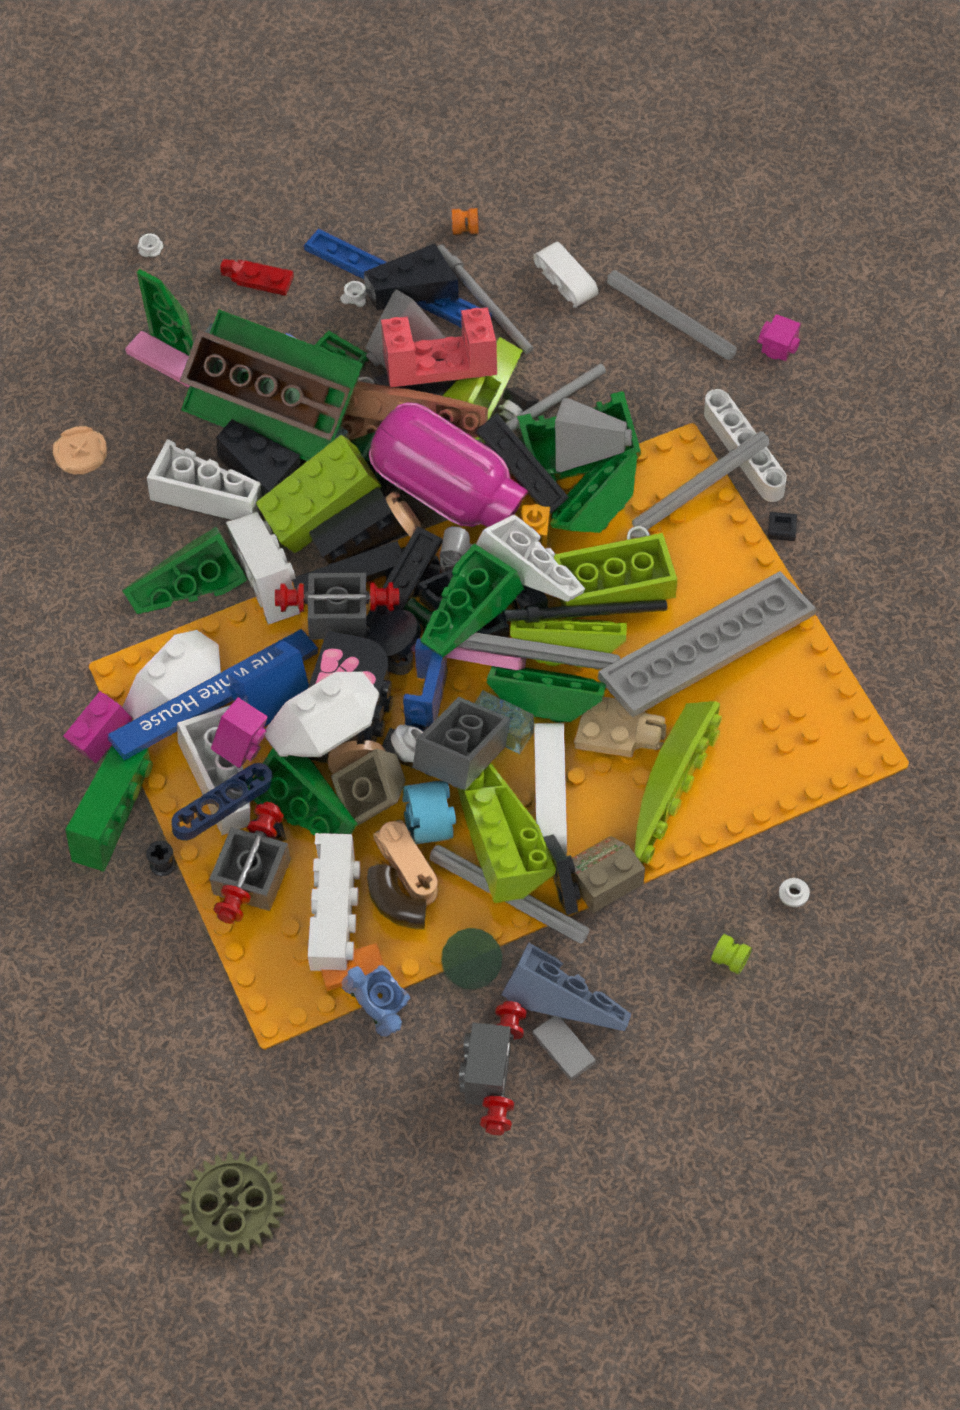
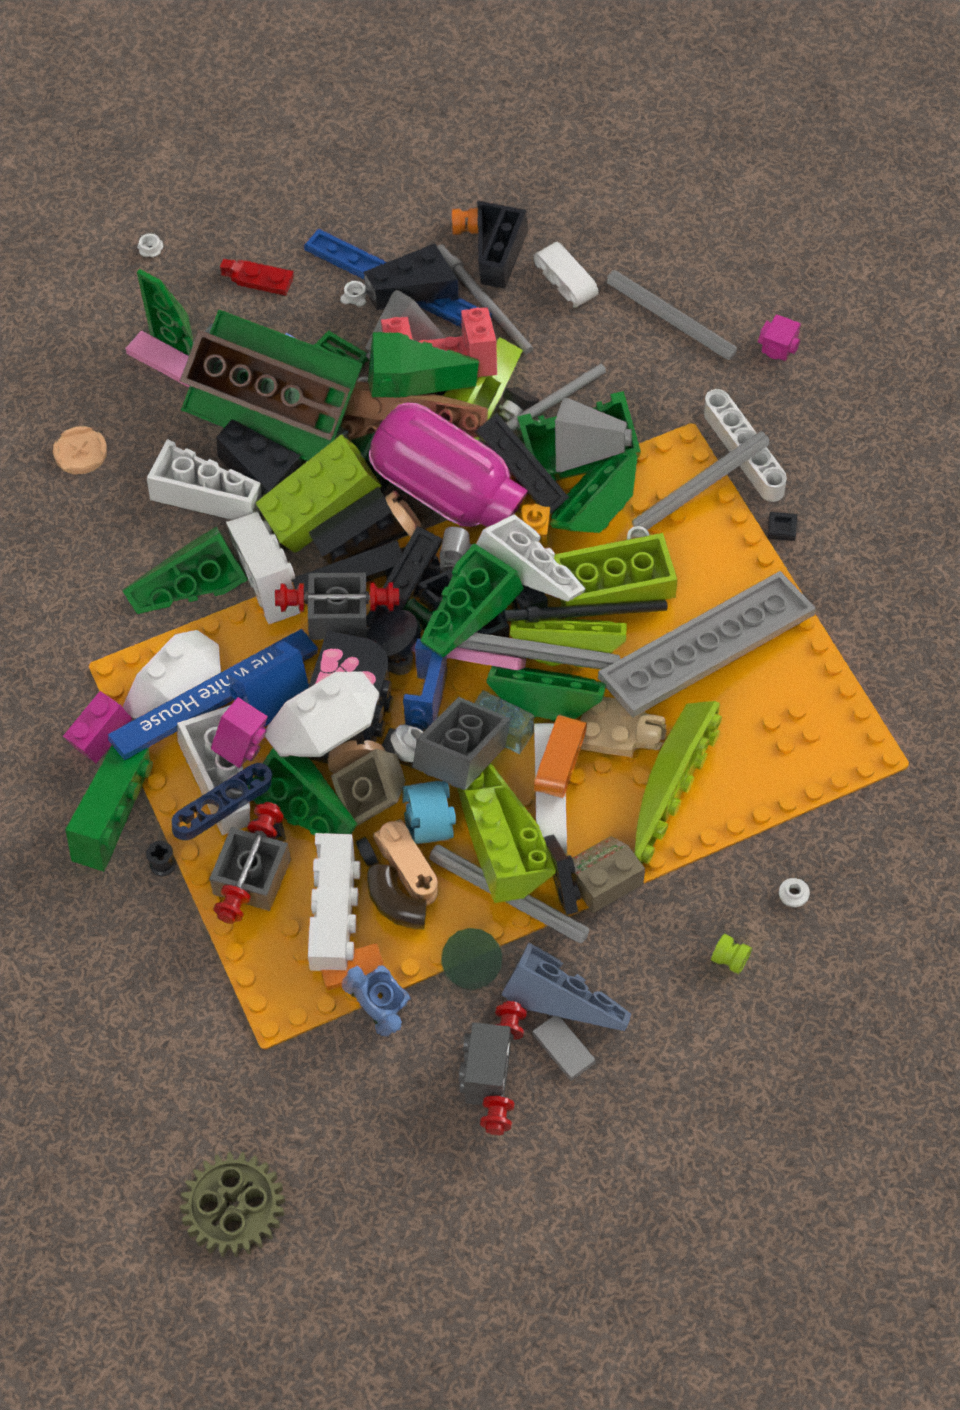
(366, 852): none -> black tile
(412, 368): none -> green wedge
(499, 241): none -> black wedge
(560, 756): none -> orange beam

